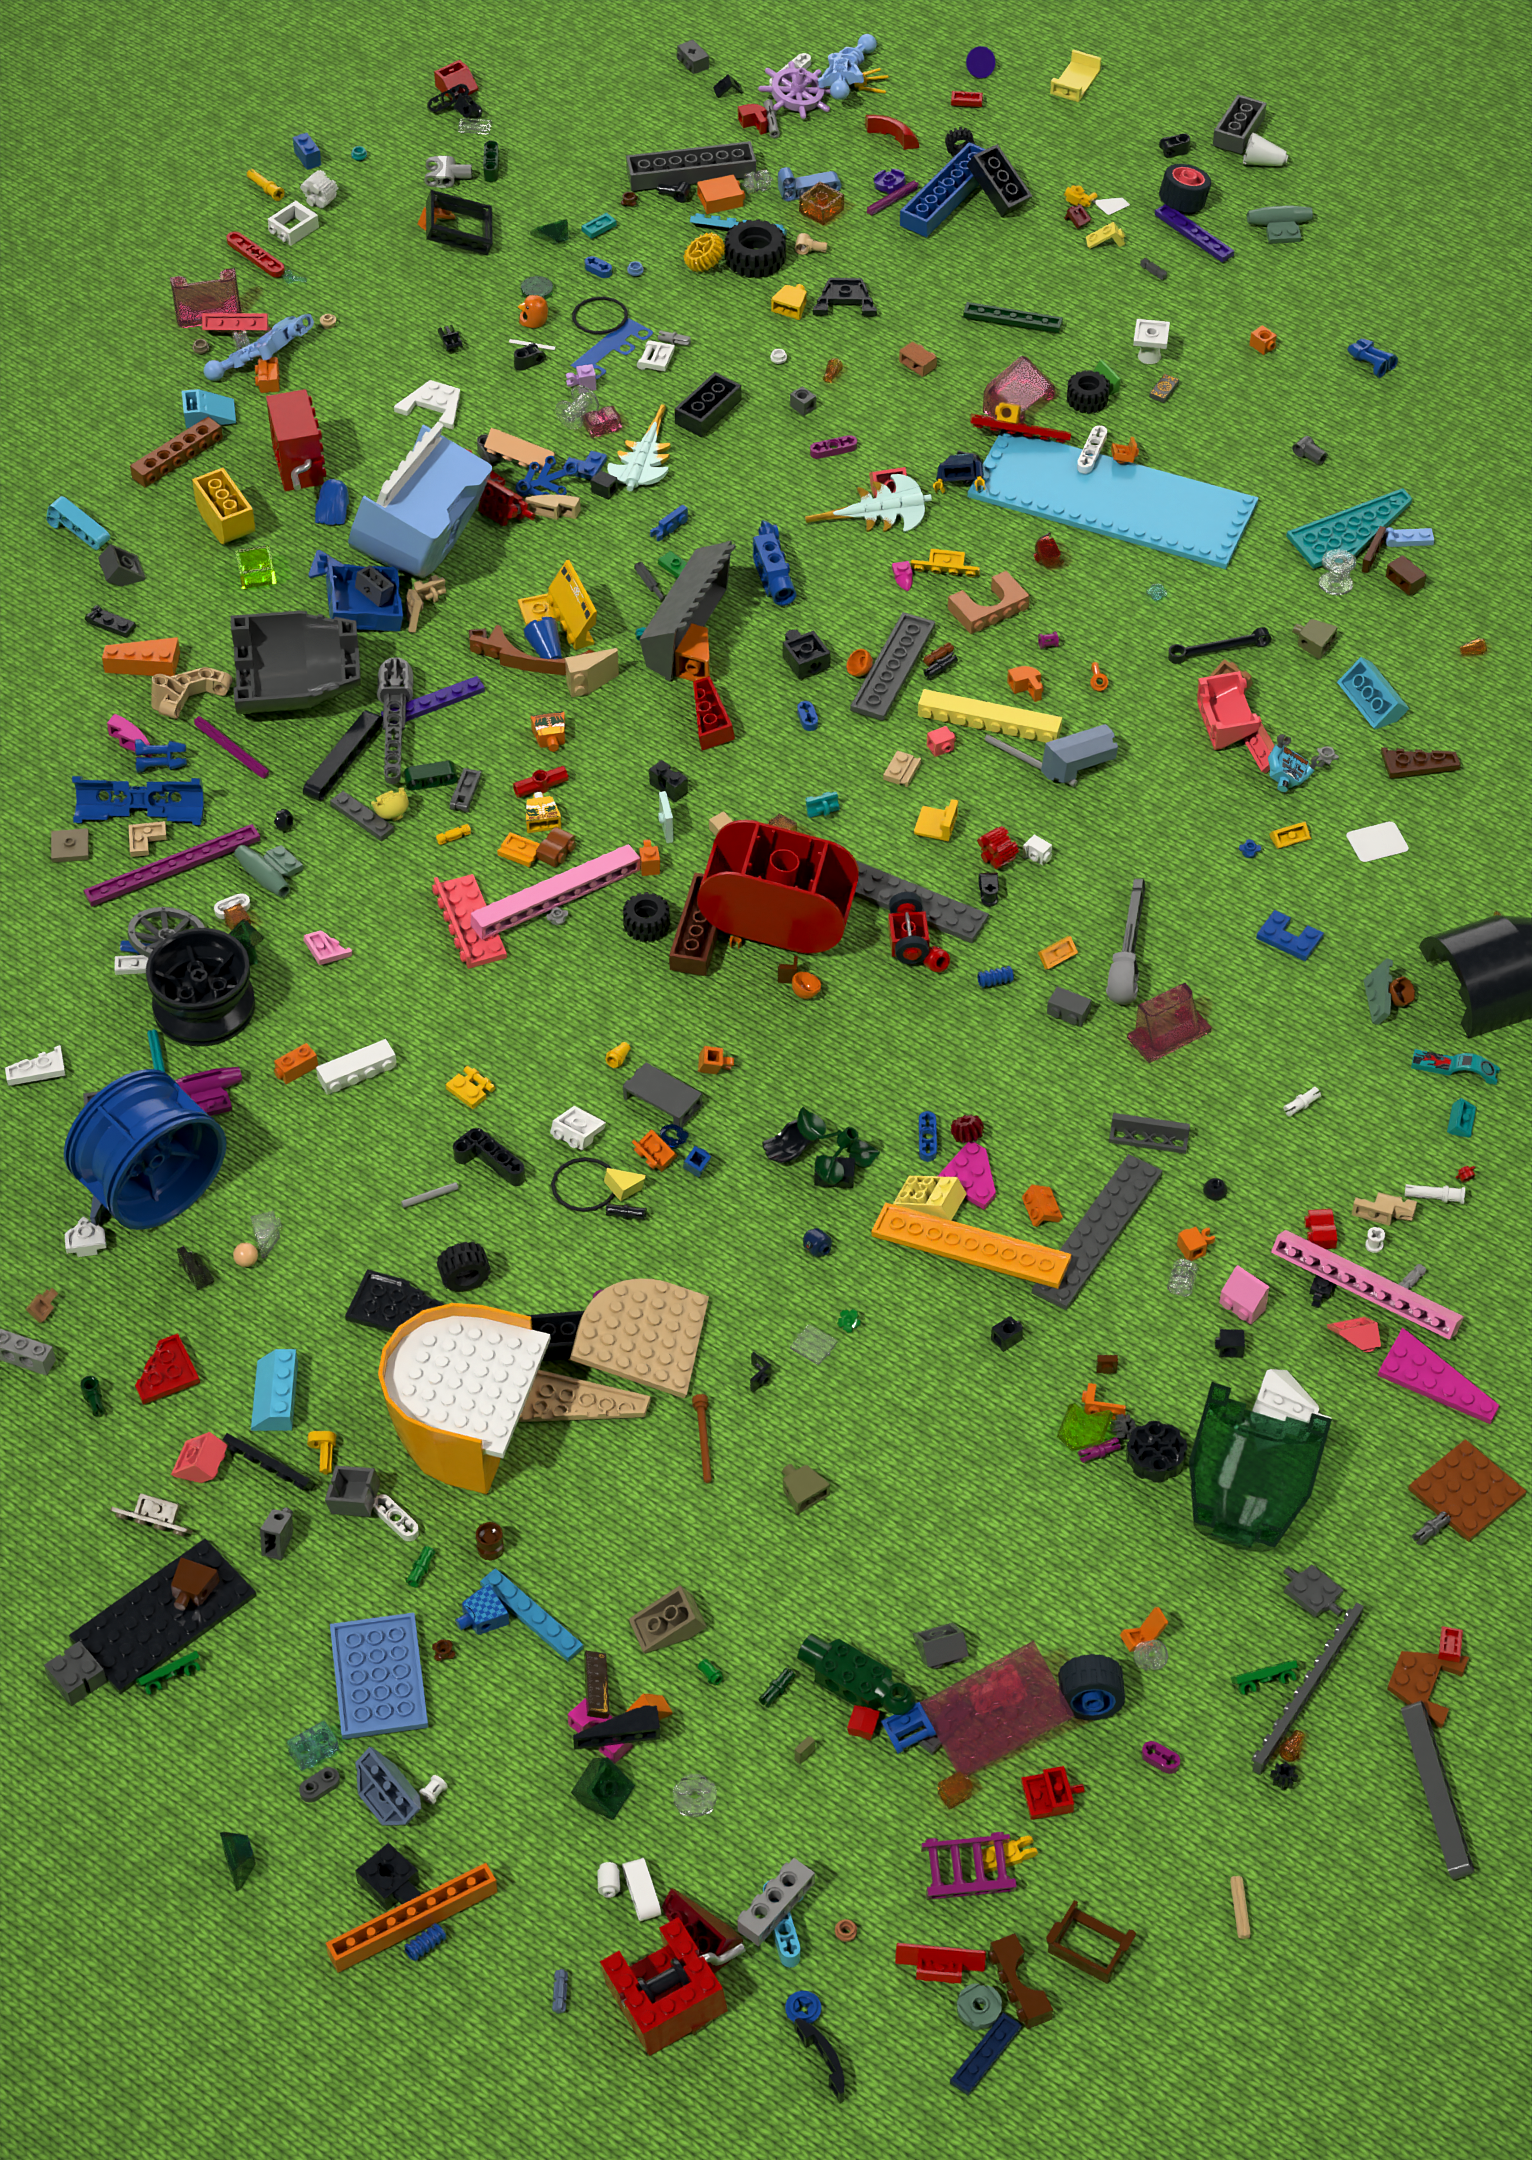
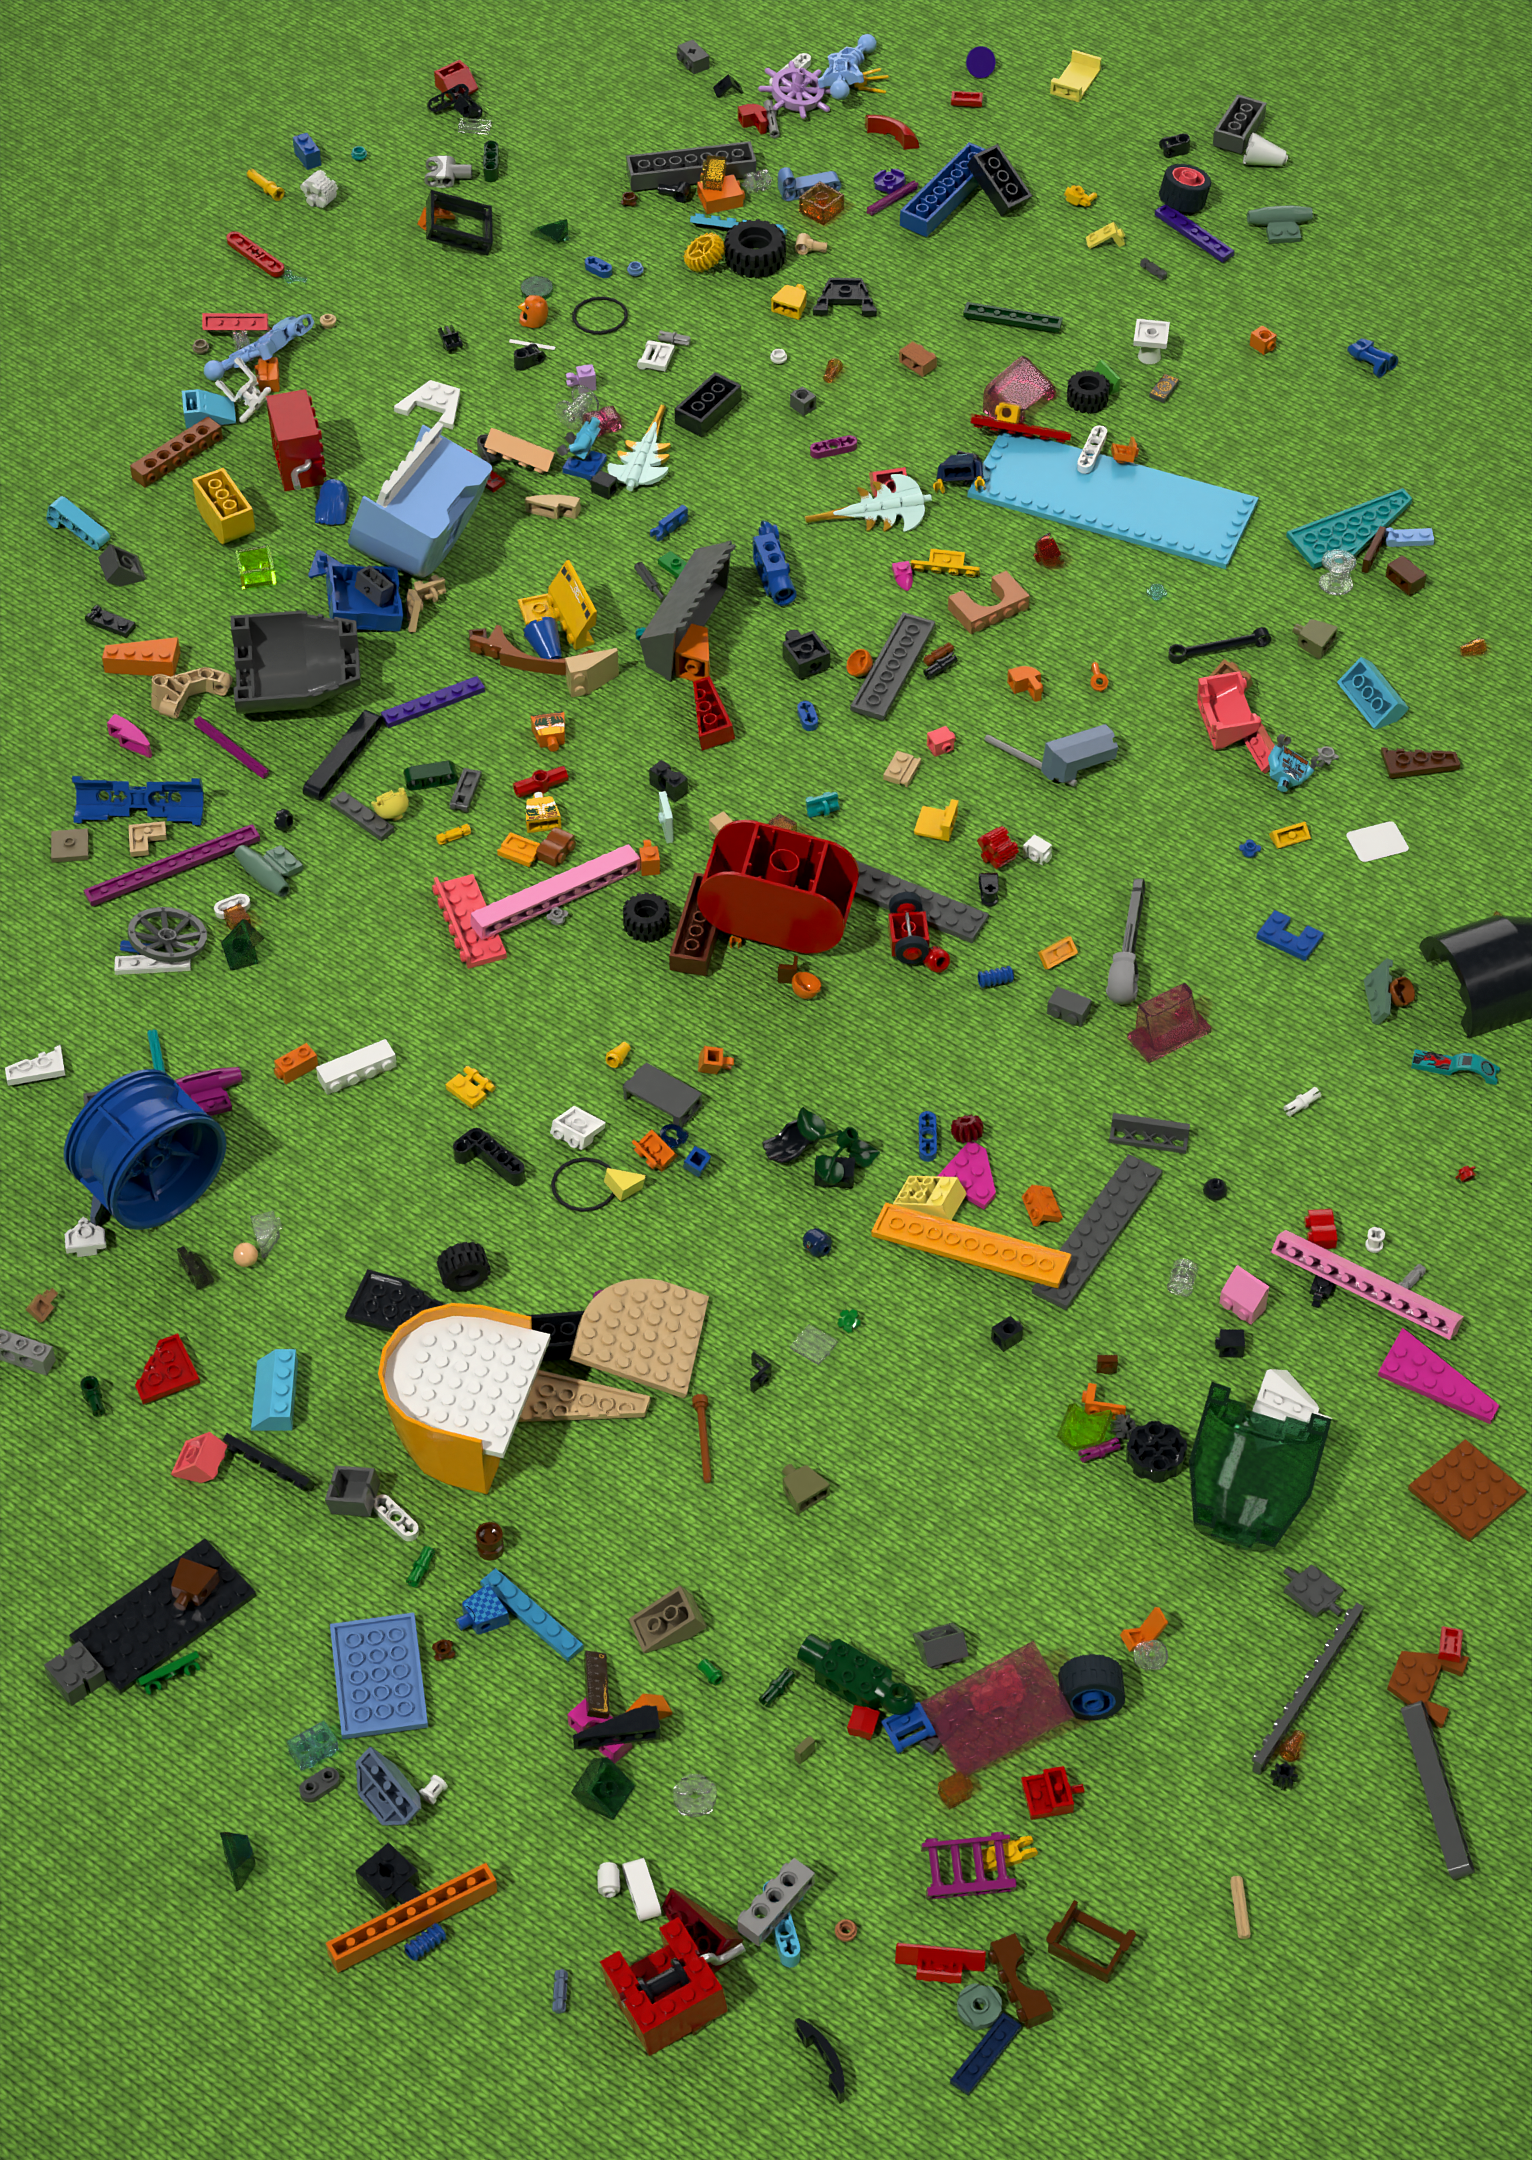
(155, 1511): bracket -> none
(173, 763): blue piece -> none
(204, 297): windscreen -> none
(204, 1006): black wheel -> none
(247, 392): none -> white piece
(278, 1525): dark grey torso -> none
(308, 223): white window -> none
(325, 948): bright pink wing -> none
(325, 1442): yellow piece -> none
(394, 696): dark grey piece -> none
(429, 1195): light grey bar -> none
(502, 504): red piece -> none
(544, 479): blue plant -> none
(582, 440): none -> medium azure torso
(599, 225): teal plate -> none
(612, 341): blue piece -> none
(626, 1211): black pin -> none
(714, 172): none -> clear yellow brick
(806, 1999): blue gear -> none
(956, 135): black tyre -> none
(989, 716): light yellow brick -> none
(1043, 643): magenta bush -> none
(1078, 216): dark red bracket -> none
(1111, 205): white sticker -> none
(1160, 1757): magenta beam -> none
(1194, 1244): orange brick -> none
(1265, 1674): green plate -> none
(1307, 448): dark grey piece -> none
(1359, 1332): coral slope -> none
(1384, 1209): tan plate -> none
(1431, 1528): dark grey pin -> none
(1445, 1194): white pin -> none
(1461, 1118): teal slope -> none

